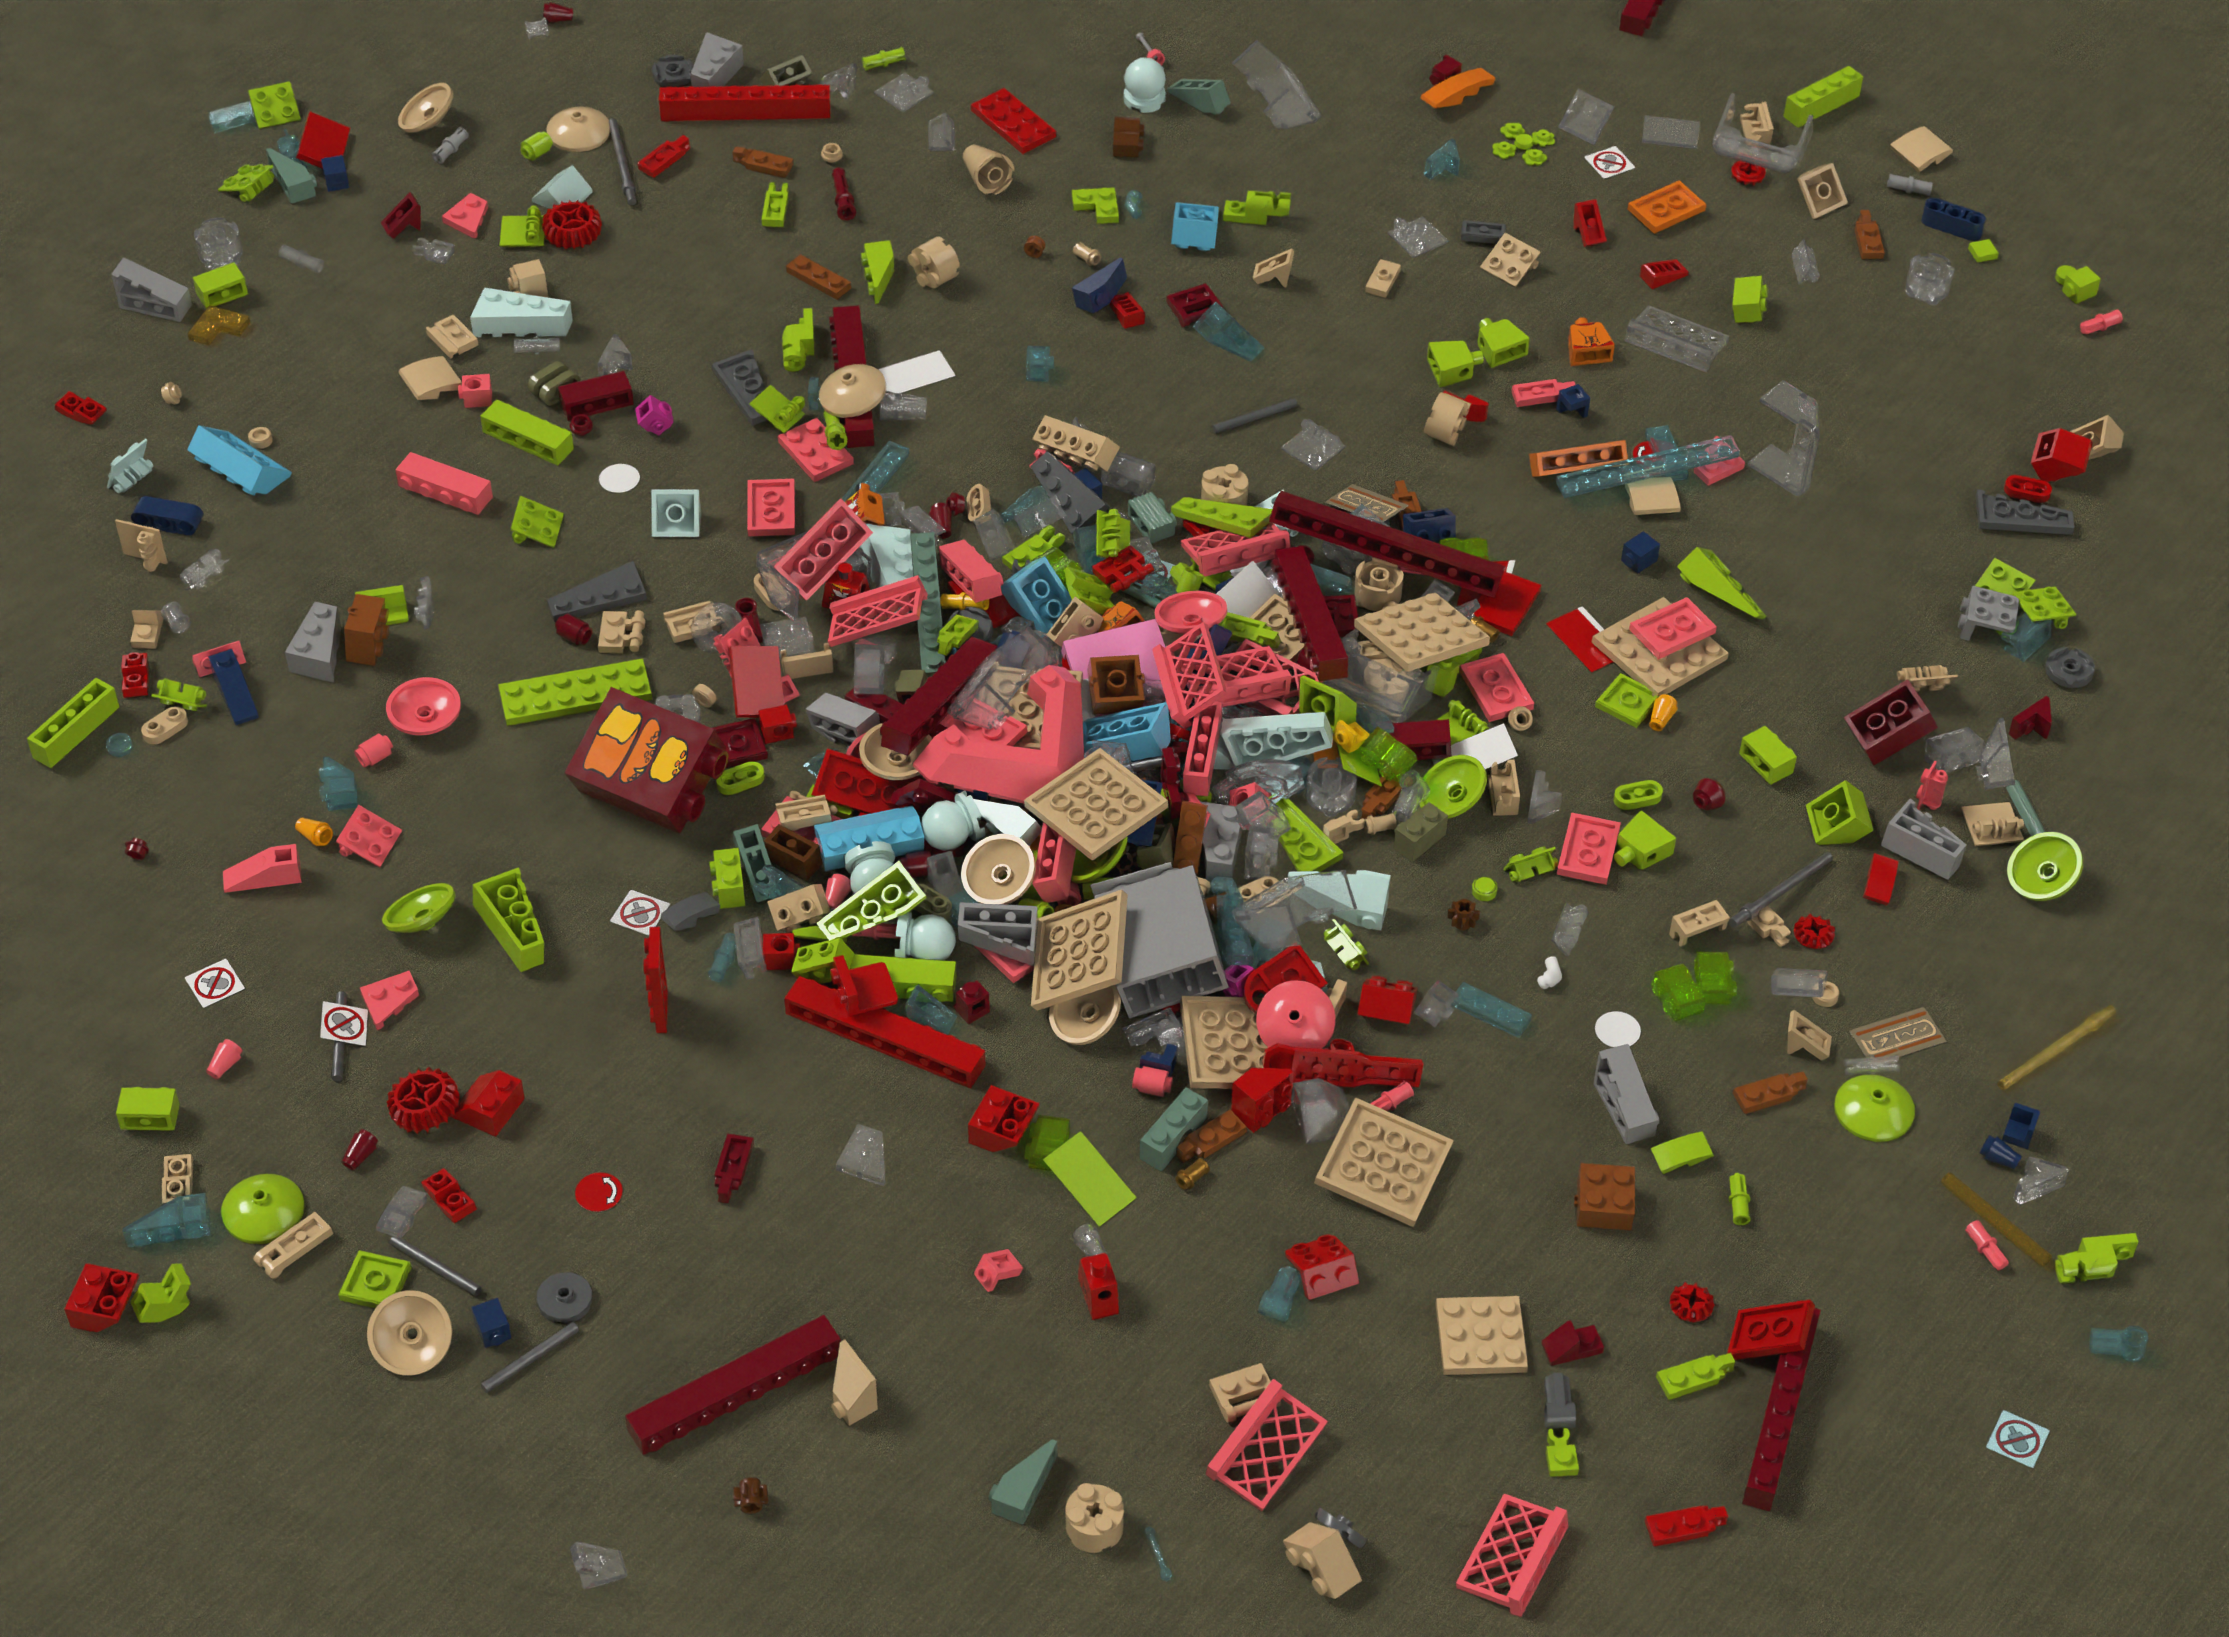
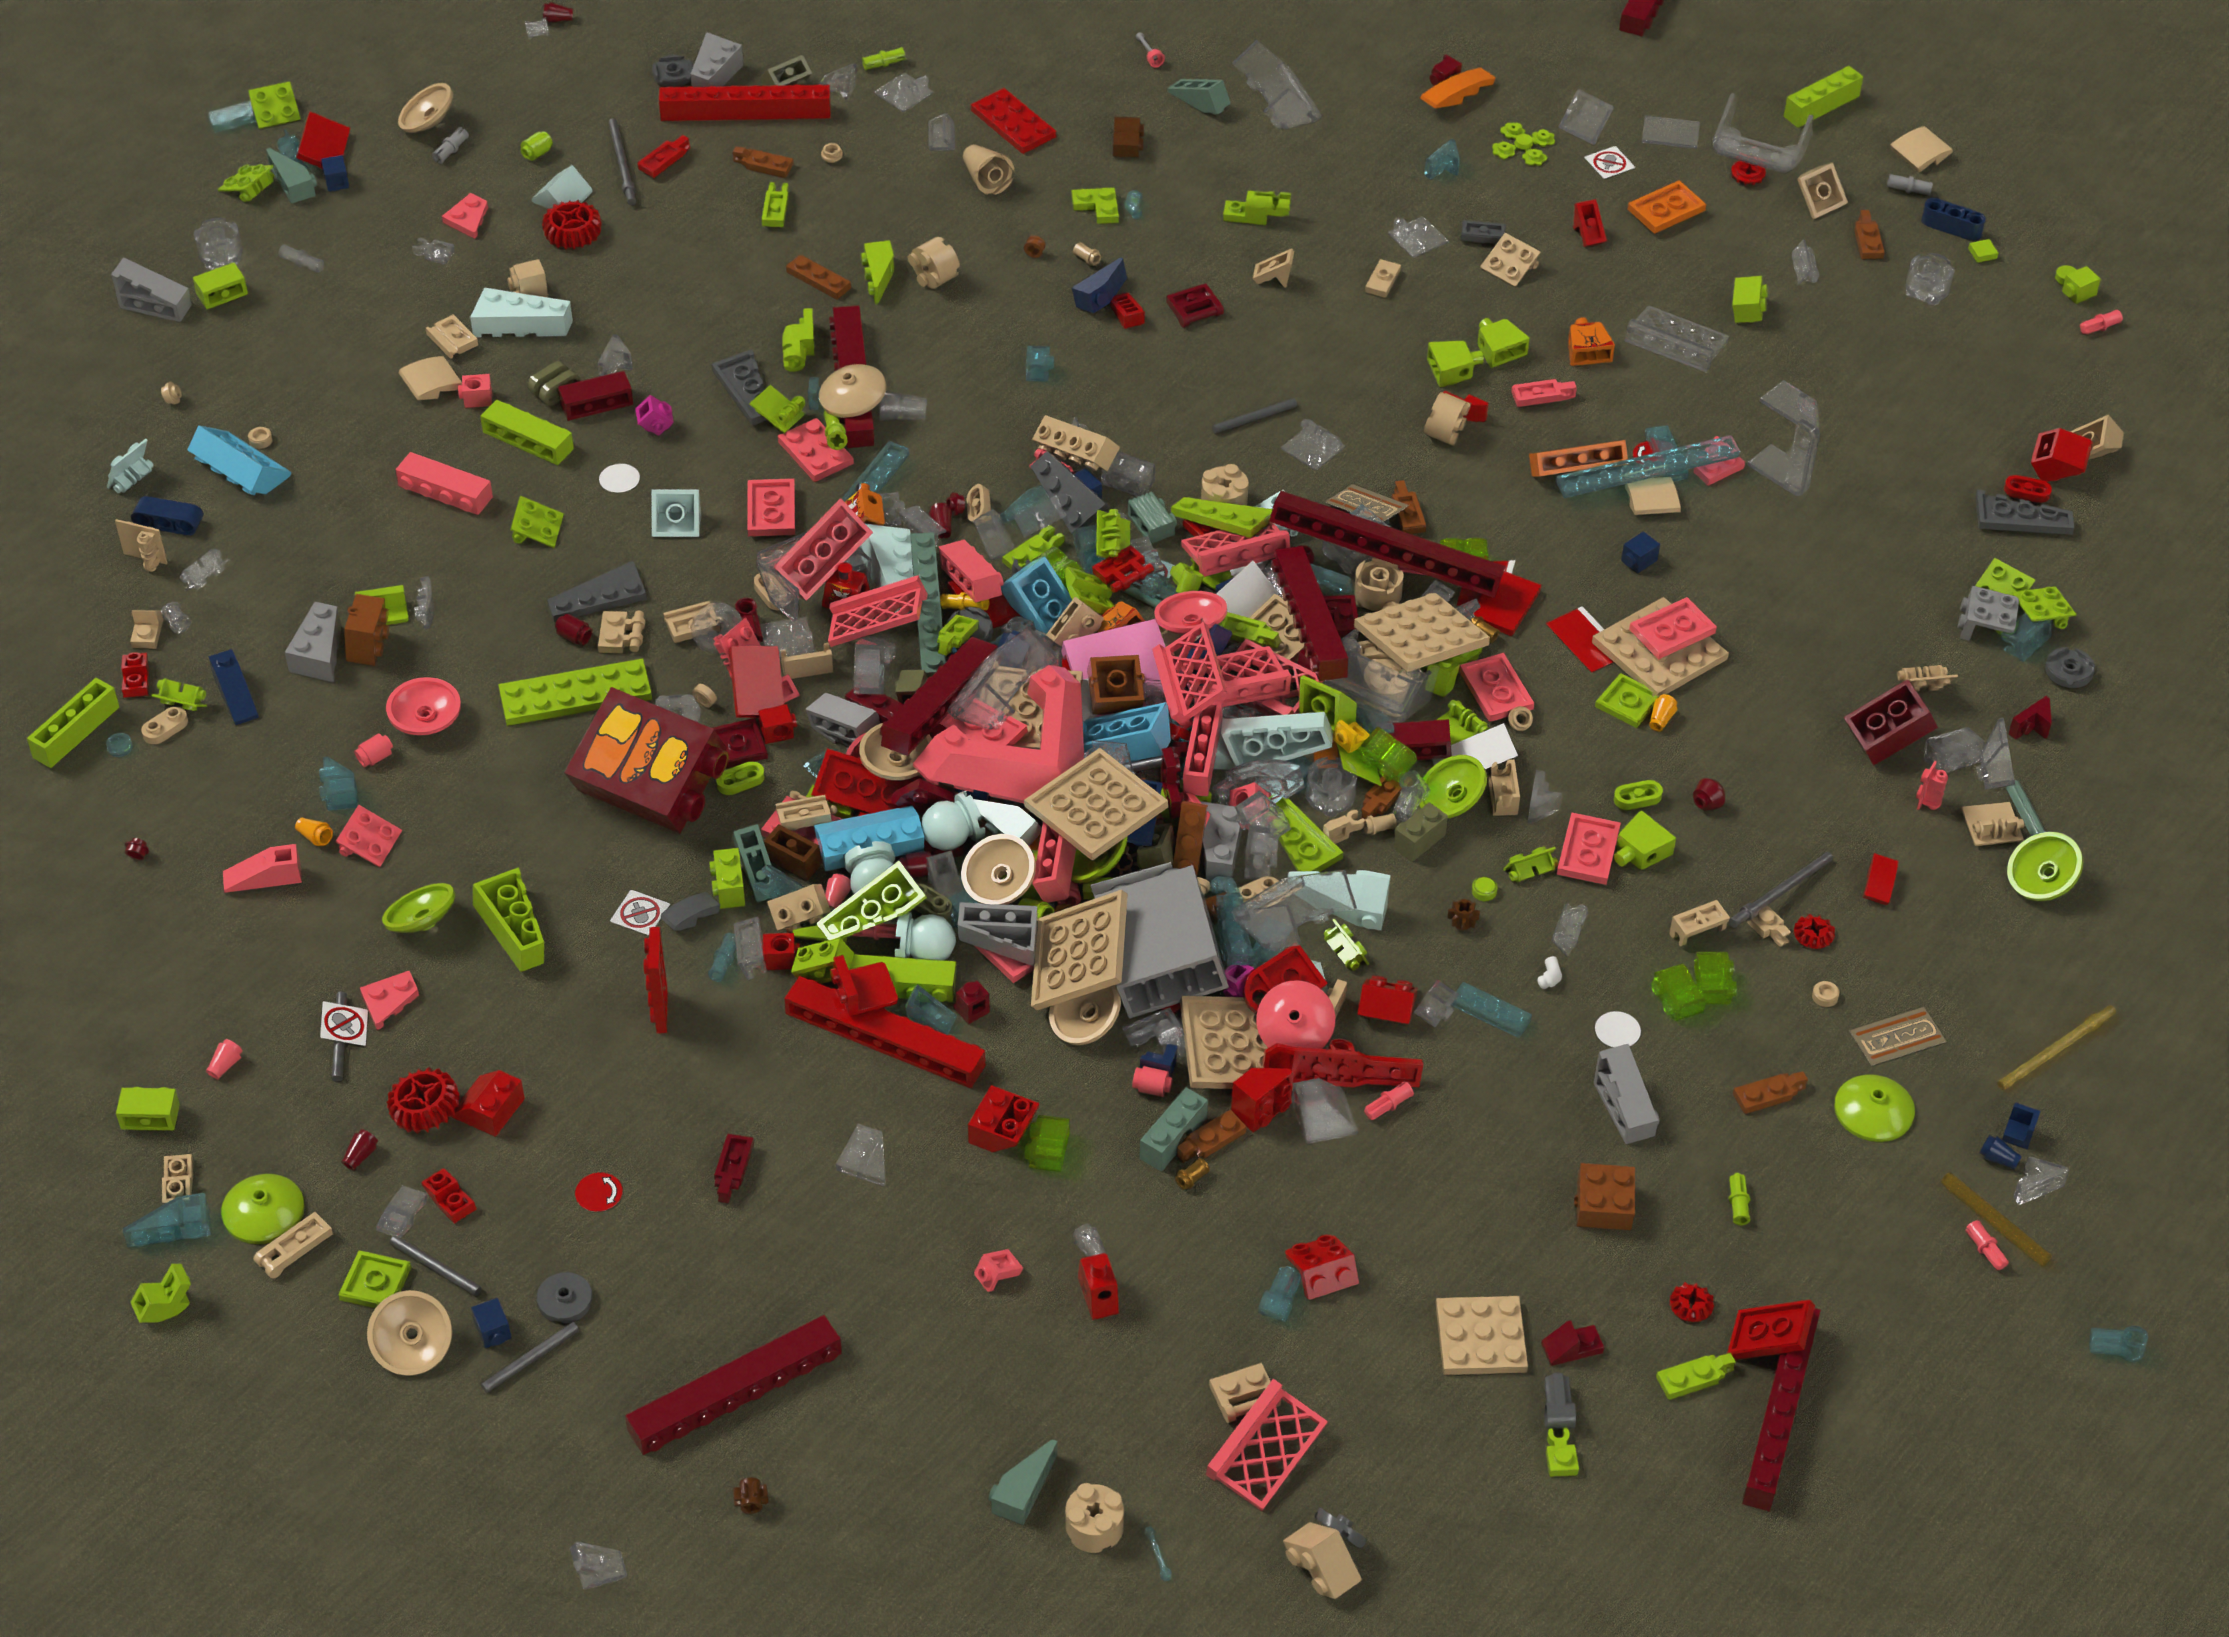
(78, 409): red slope -> none
(99, 1297): red slope -> none
(202, 662): coral hinge -> none
(214, 983): sticker -> none
(215, 321): clear yellow plate -> none
(405, 213): dark red slope -> none
(523, 229): lime hinge -> none
(536, 345): clear pin -> none
(578, 129): tan dish -> none
(581, 424): dark red plate -> none
(843, 199): dark red pin -> none
(853, 1387): tan slope -> none
(916, 372): white sticker -> none
(1089, 1178): lime sticker -> none
(1144, 85): light aqua tile -> none
(1194, 226): medium azure slope -> none
(1225, 332): clear light blue slope -> none
(1384, 1162): tan plate -> none
(1431, 524): dark blue brick -> none
(1537, 1556): coral fence -> none
(1573, 399): dark blue panel -> none
(1657, 273): red slope -> none
(1682, 1151): lime slope -> none
(1684, 1524): red hinge -> none
(1712, 575): lime wedge -> none
(1757, 124): tan hinge -> none
(1768, 755): lime brick -> none
(1798, 982): clear slope -> none
(1807, 1035): tan slope -> none
(1839, 815): lime slope -> none
(1871, 1065): clear pin -> none
(1923, 842): light grey wedge -> none
(2017, 1438): clear light blue sticker -> none
(2095, 1257): lime plate -> none

